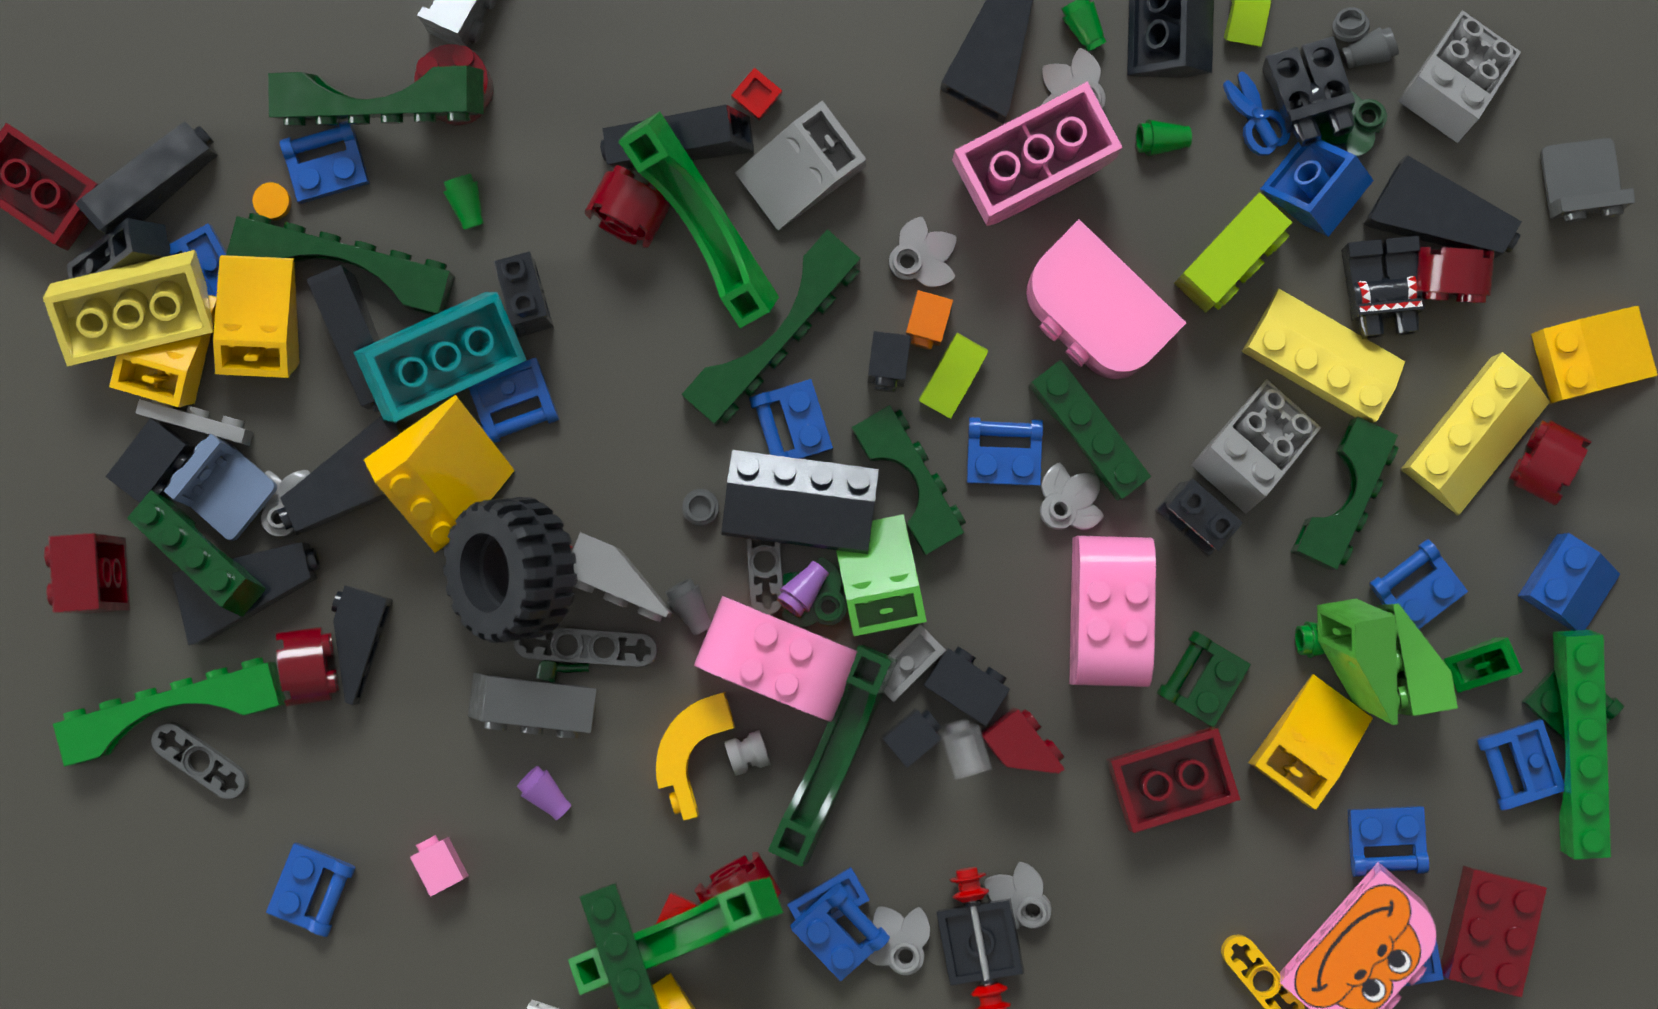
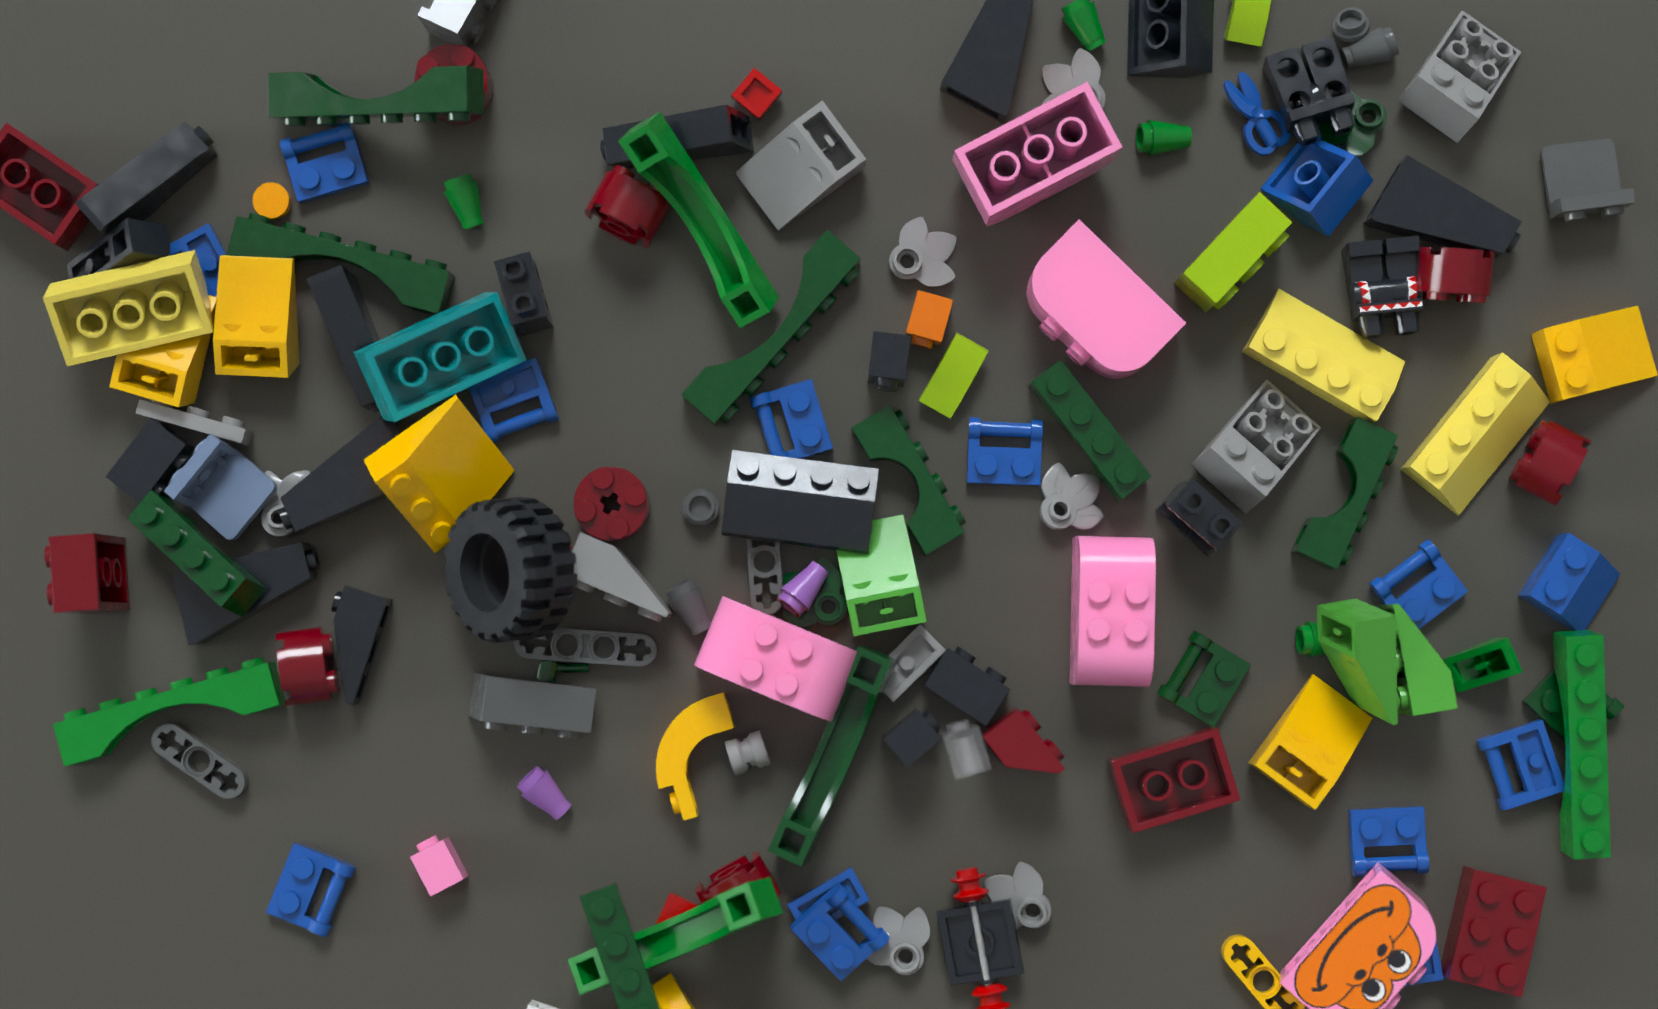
(604, 484): none -> dark red brick

